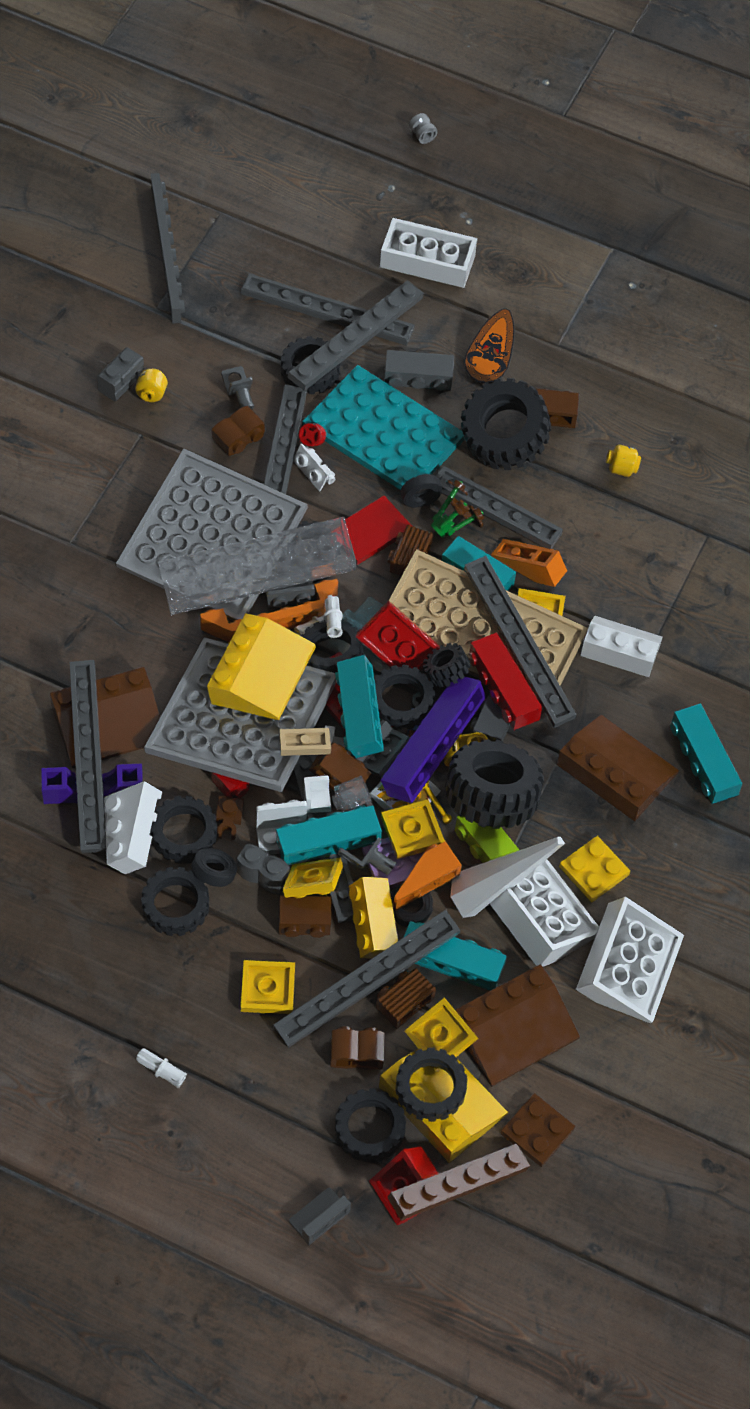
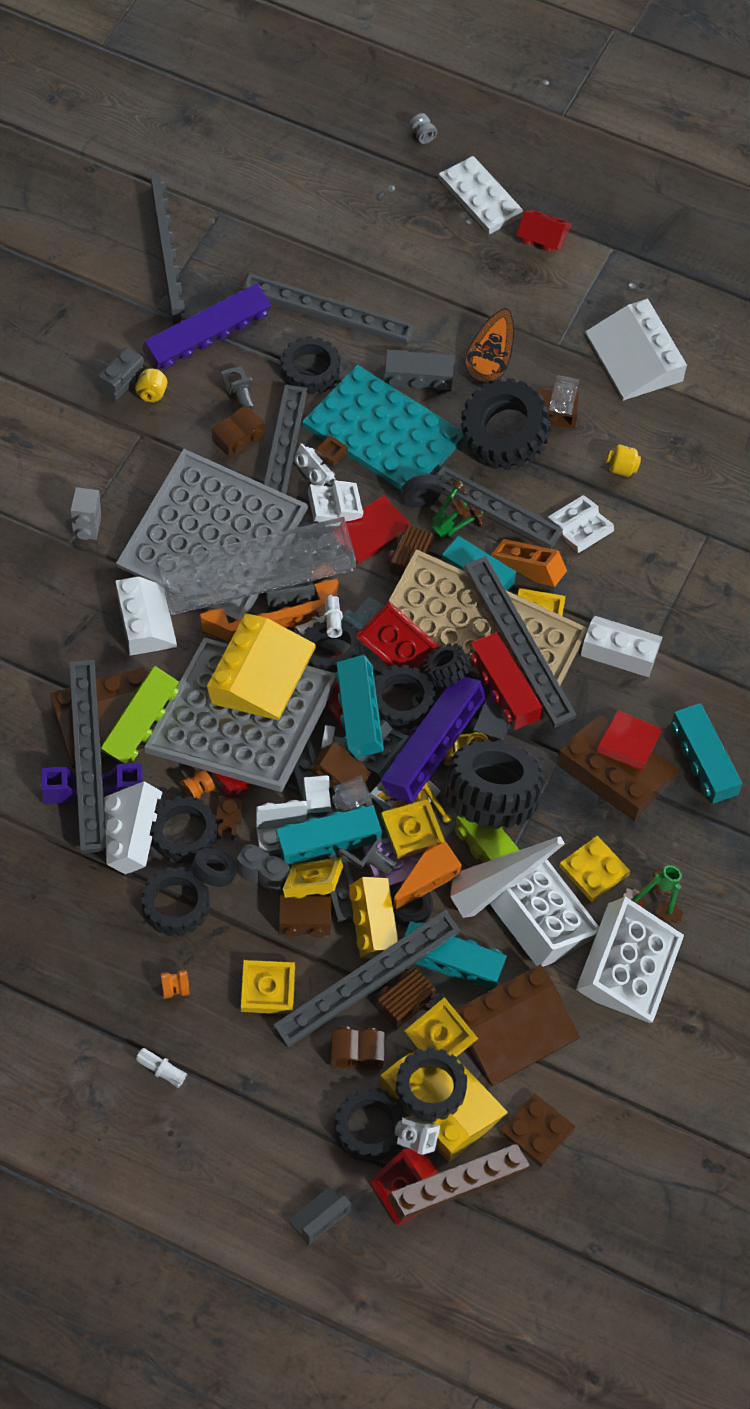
(86, 513): none -> light grey brick
(139, 716): none -> lime brick
(145, 615): none -> white slope
(175, 984): none -> orange wheel
(198, 784): none -> orange wheel
(206, 327): none -> dark purple brick
(304, 741): tan plate -> none
(307, 435): red wheel -> none
(331, 450): none -> reddish brown plate
(335, 501): none -> white slope
(355, 335): dark grey plate -> none
(417, 1134): none -> white brick
(428, 252): white brick -> none
(481, 195): none -> white plate
(543, 230): none -> red slope
(564, 394): none -> clear brick
(581, 523): none -> white slope
(629, 740): none -> red tile
(637, 350): none -> white slope
(664, 882): none -> plant

